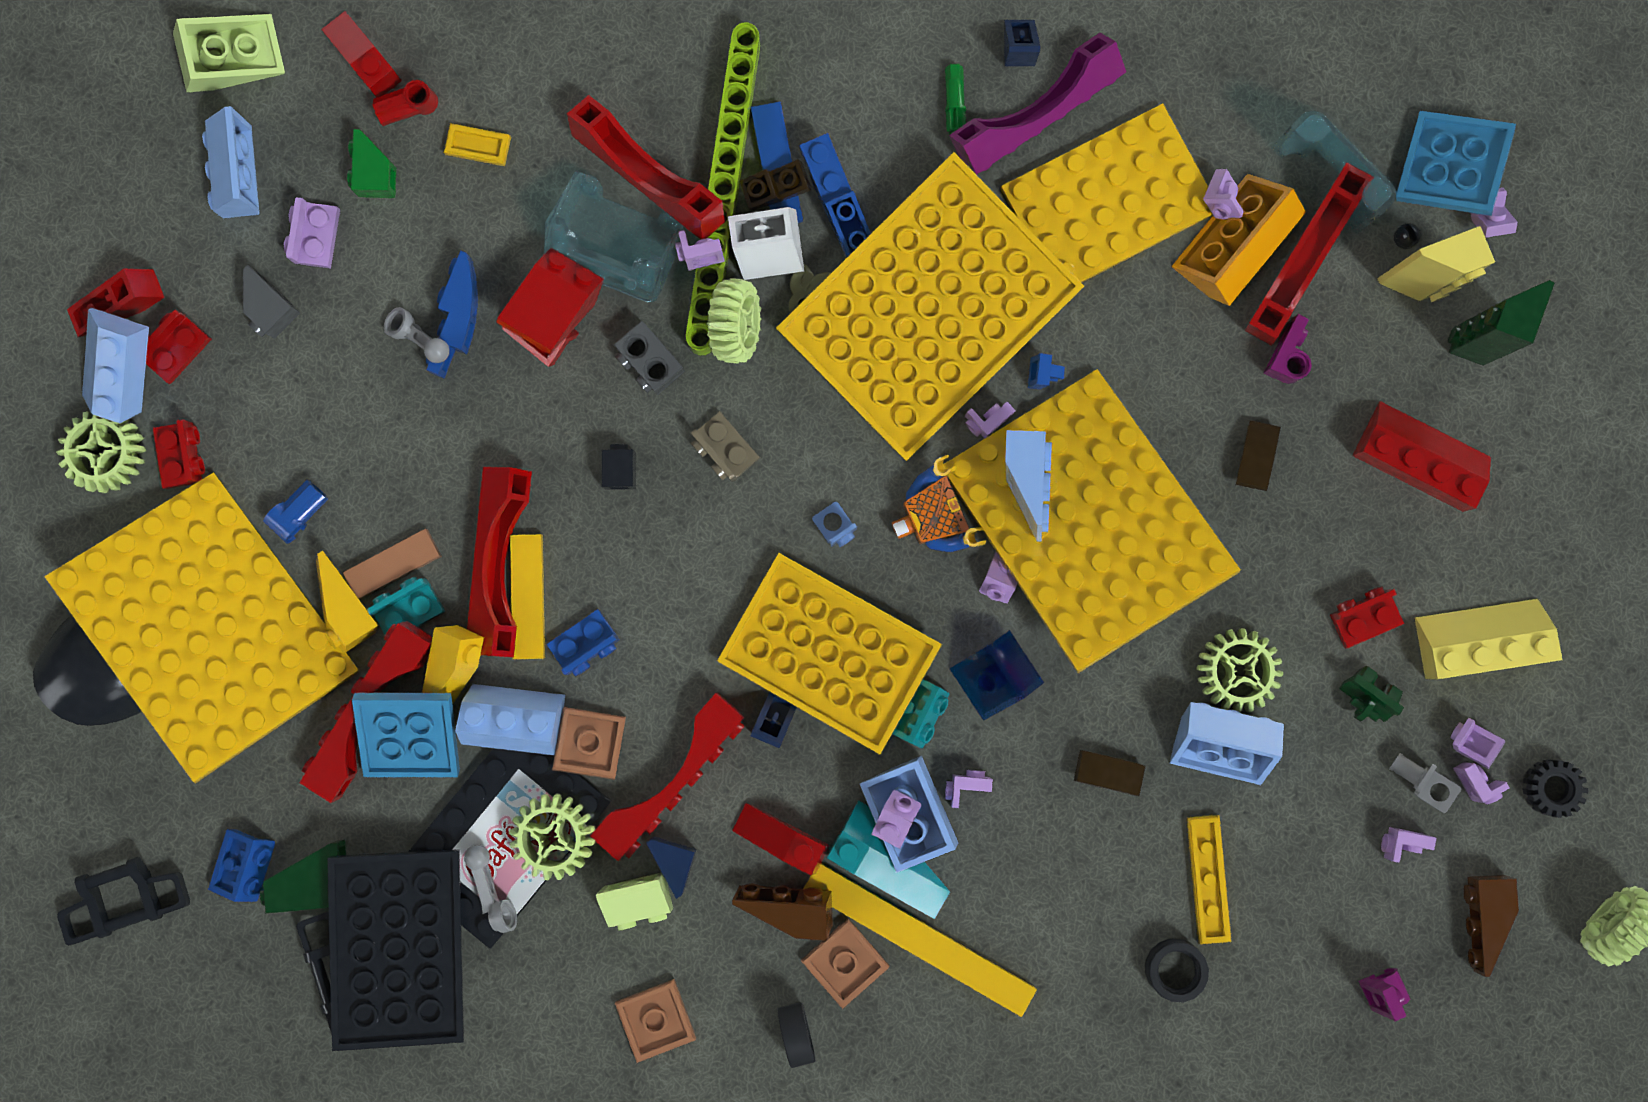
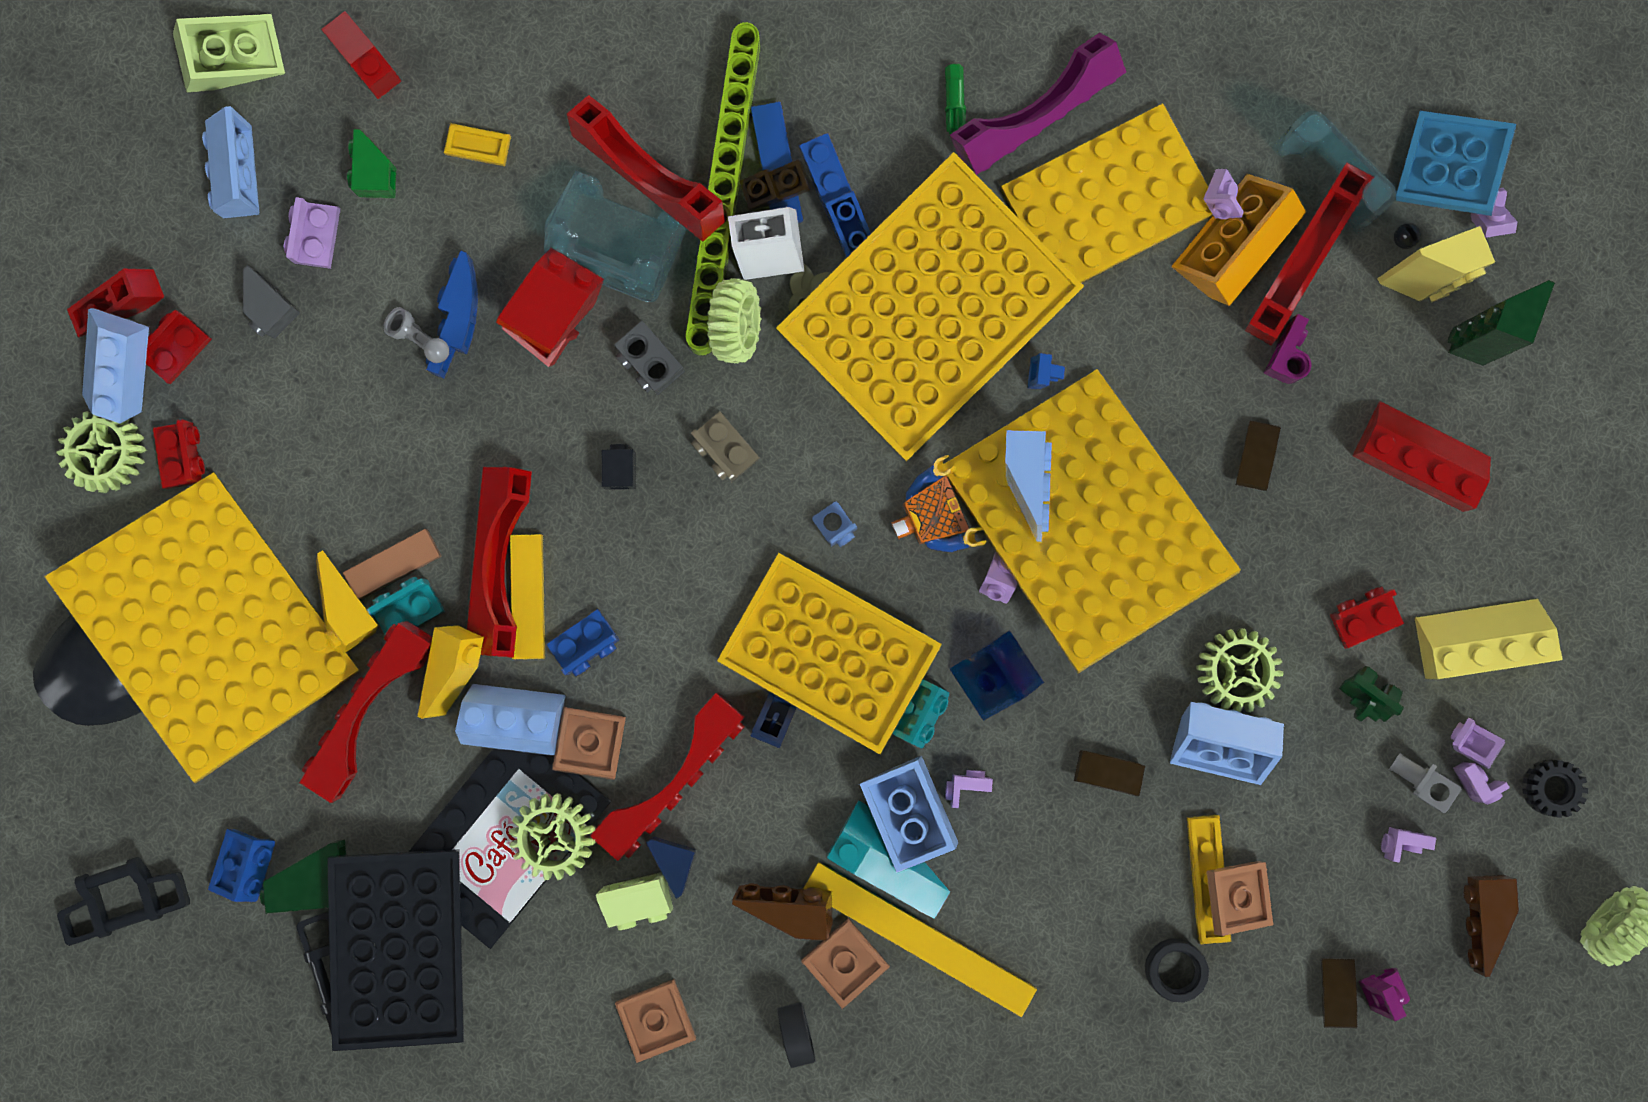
(292, 515): blue piece -> none
(402, 103): red piece -> none
(406, 734): dark azure plate -> none
(501, 913): light grey piece -> none
(702, 254): lavender bracket -> none
(781, 839): red slope -> none
(896, 818): lavender bracket -> none
(995, 417): lavender bracket -> none
(1020, 43): dark blue slope -> none
(1239, 898): none -> nougat plate
(1339, 993): none -> dark brown slope

